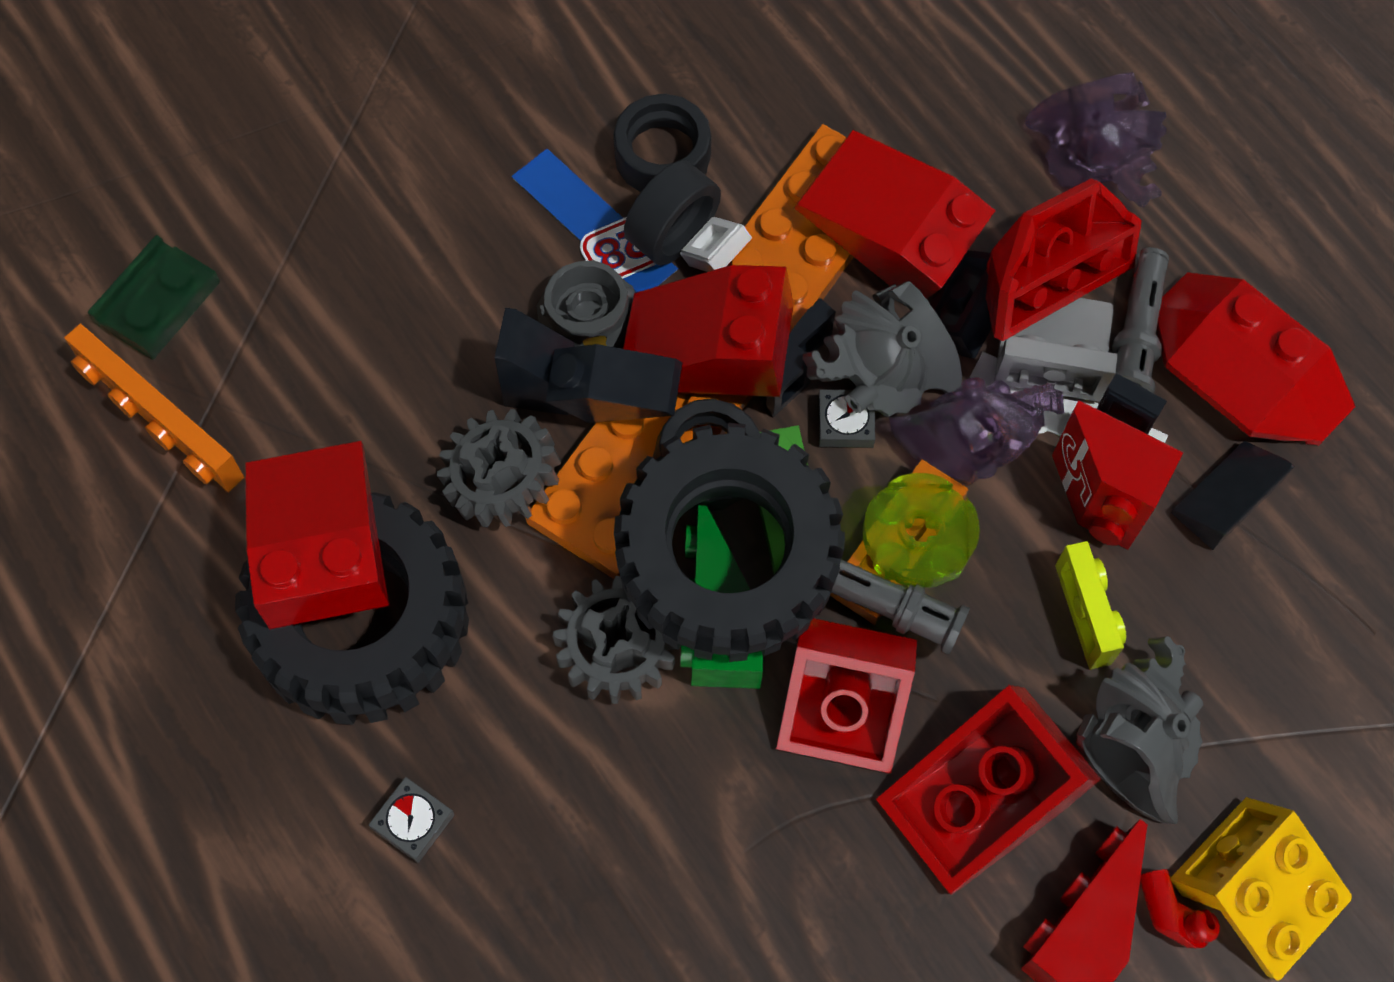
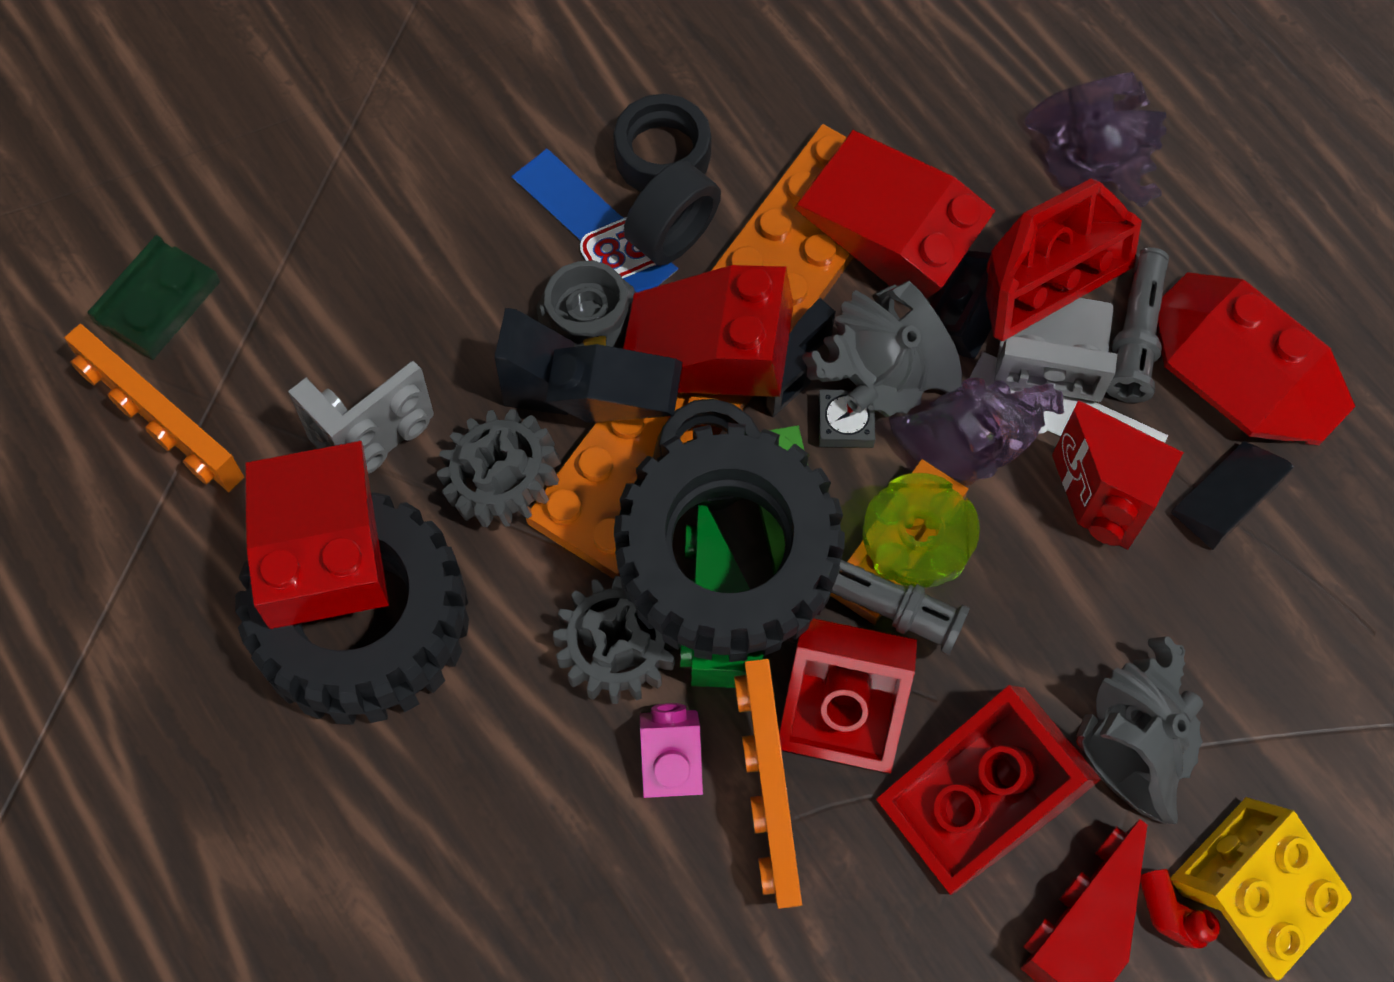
(381, 420): none -> light grey bracket
(411, 819): tile -> none
(671, 751): none -> dark pink bracket
(715, 244): white tile -> none
(771, 809): none -> orange plate
(1084, 588): neon yellow plate -> none
(1131, 403): black tile -> none

